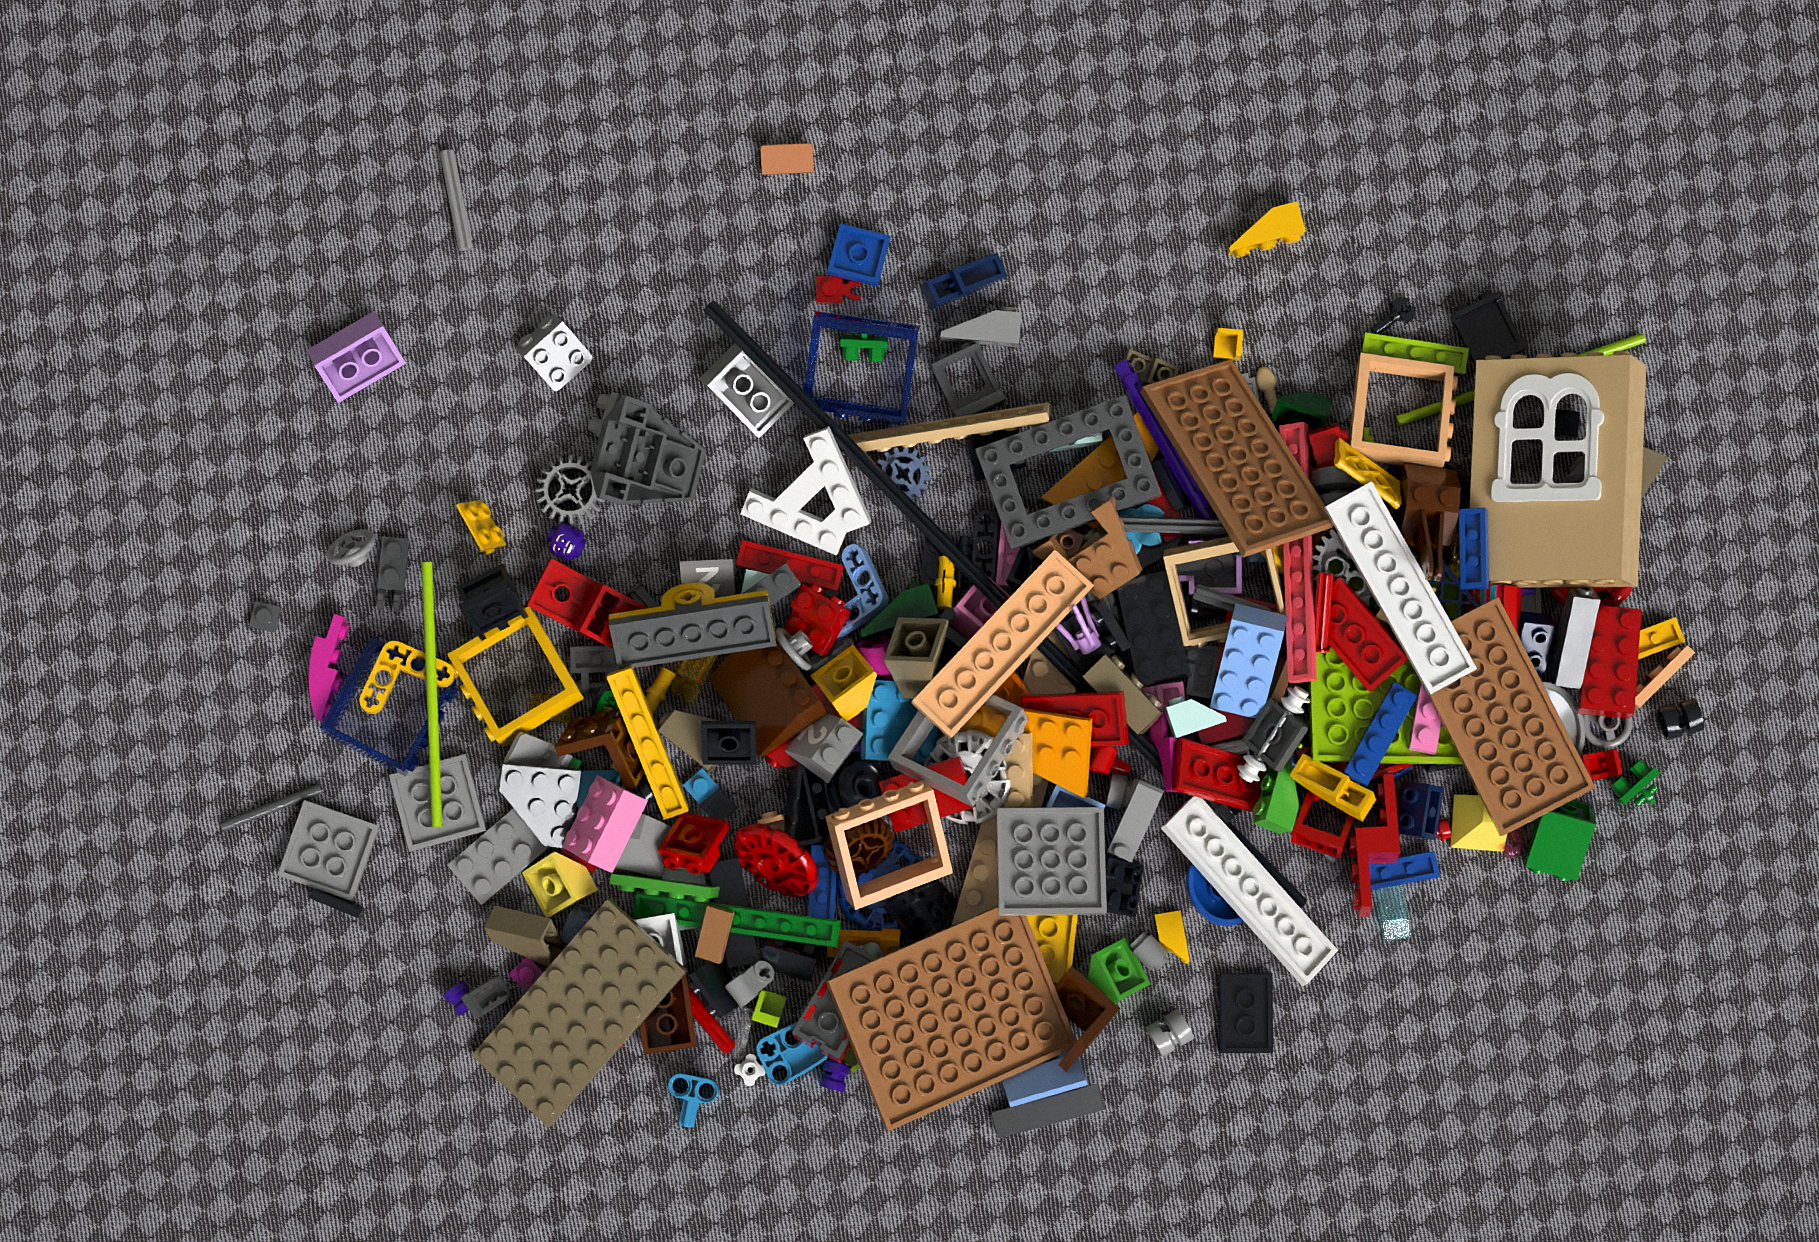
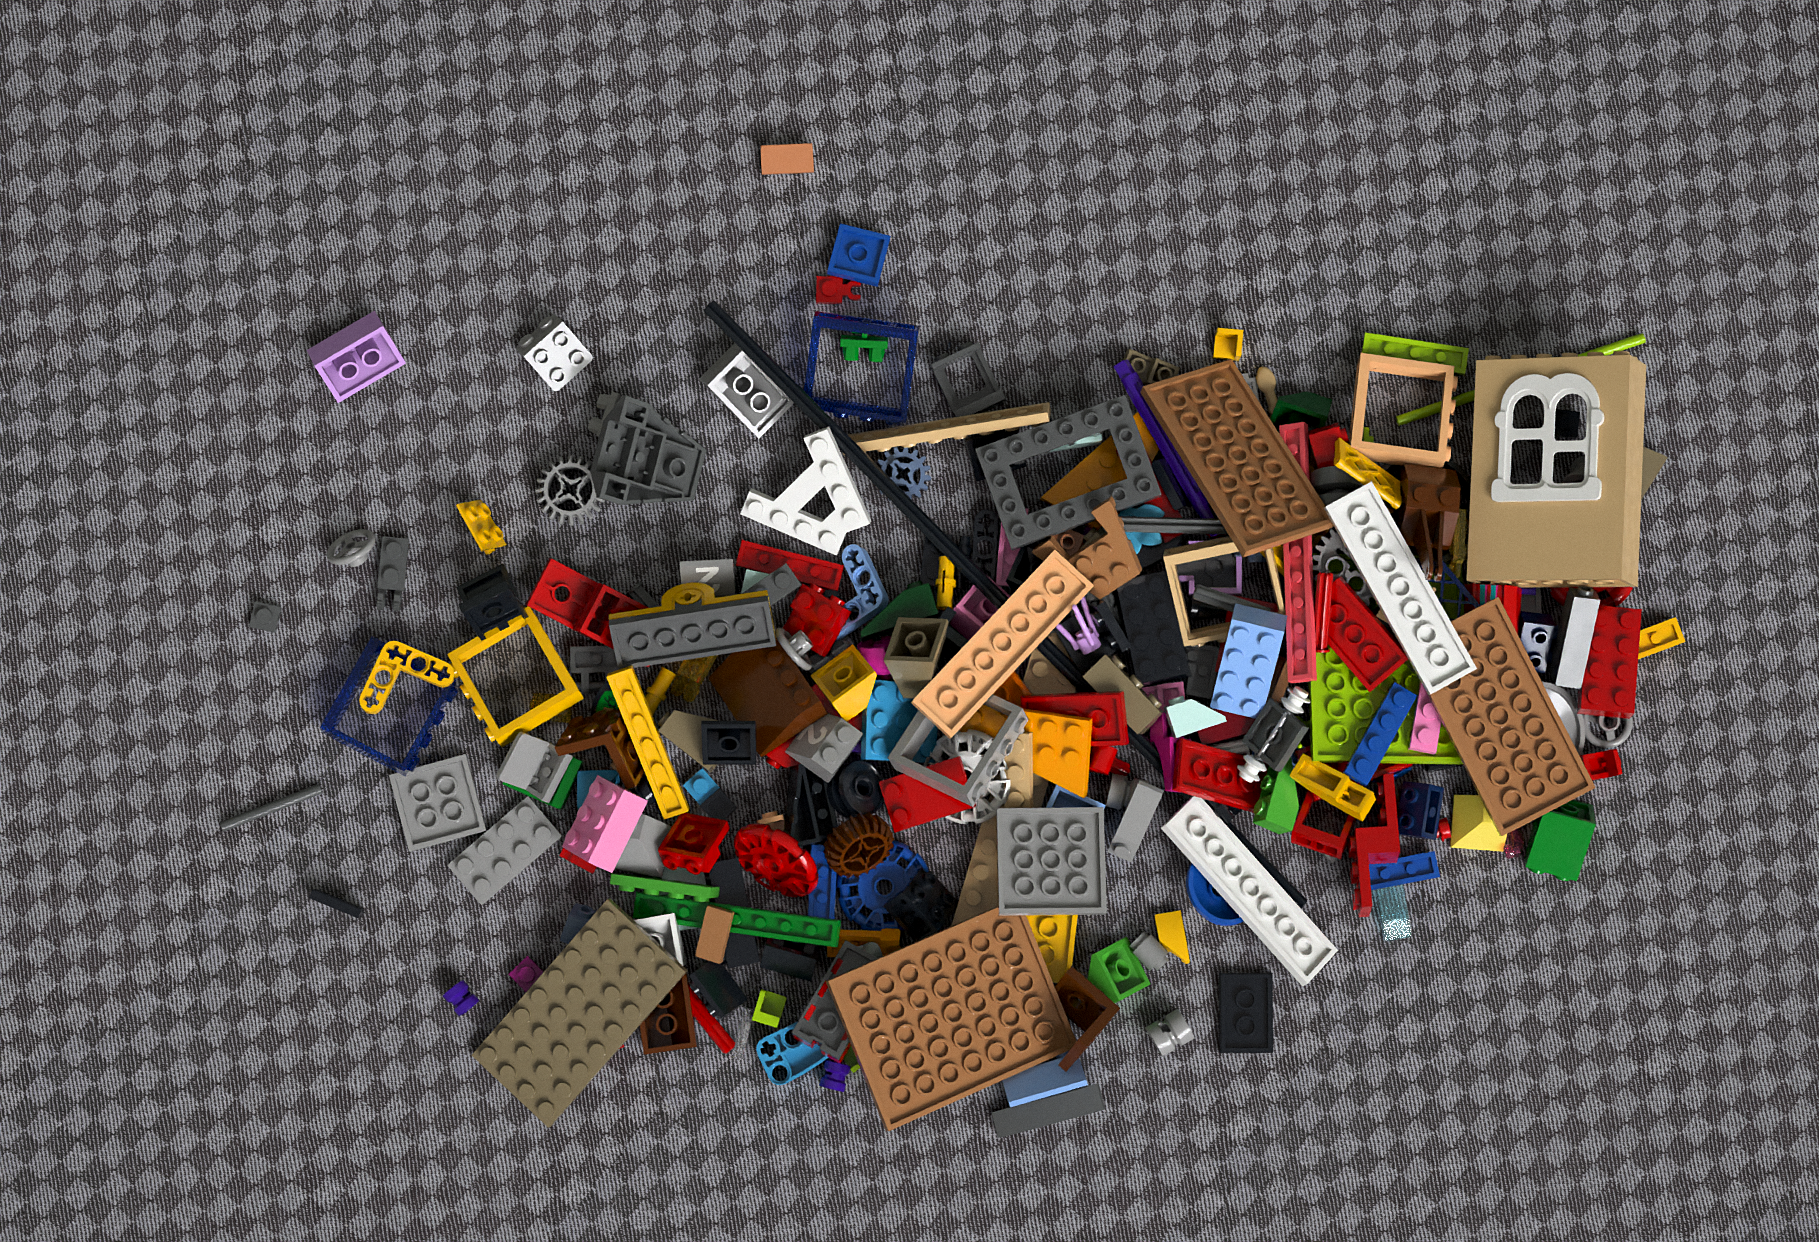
(322, 678): dark pink slope -> none
(328, 850): light grey plate -> none
(431, 688): lime piece -> none
(456, 200): light grey axle -> none
(487, 996): dark grey plate -> none
(524, 934): dark tan slope -> none
(542, 798): plate -> none
(558, 883): light yellow slope -> none
(566, 541): dark purple head -> none
(691, 1097): dark azure beam -> none
(742, 1070): white plate -> none
(750, 982): light grey piece -> none
(901, 879): light nougat window -> none
(963, 281): dark blue slope -> none
(993, 328): light grey slope -> none
(1122, 886): black slope -> none
(1277, 225): yellow slope -> none
(1394, 316): black bar -> none
(1474, 548): blue plate -> none
(1487, 328): black panel -> none
(1644, 776): green hips -> none
(1660, 675): light nougat plate -> none
(1689, 715): black wheel -> none

